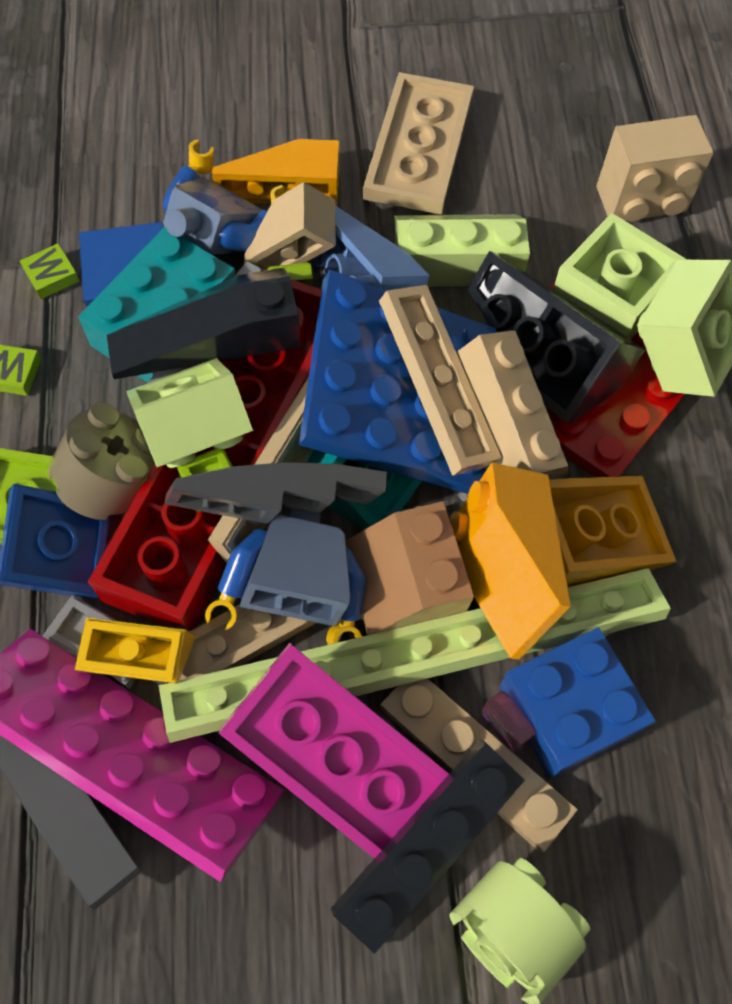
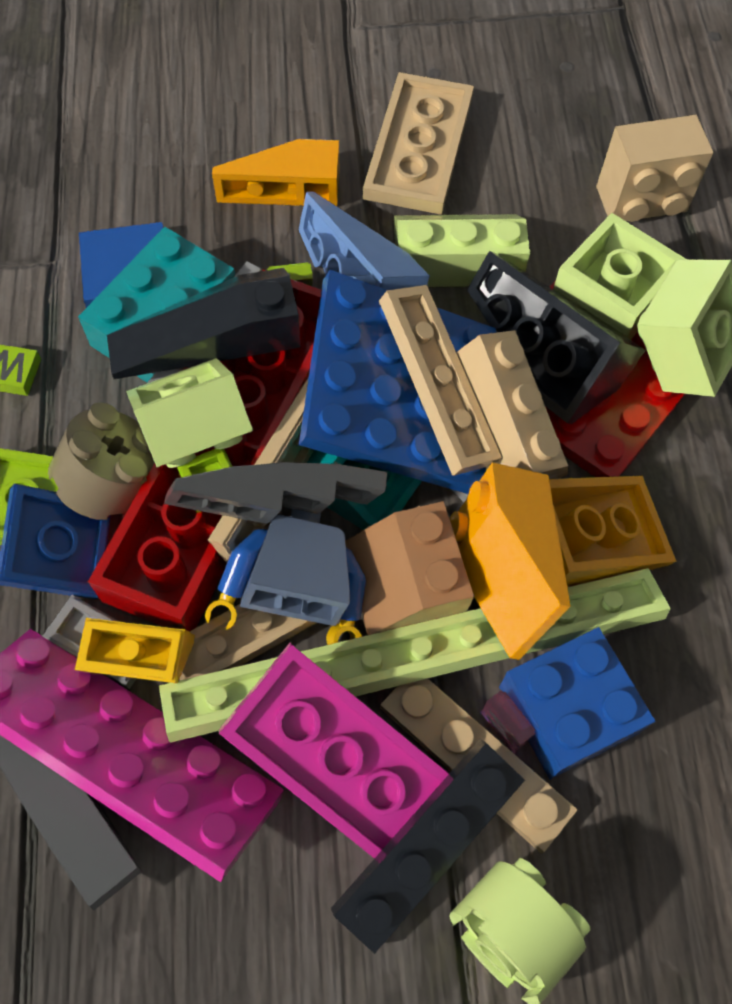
(49, 271): lime tile -> none
(208, 212): torso -> none
(294, 229): tan slope -> none

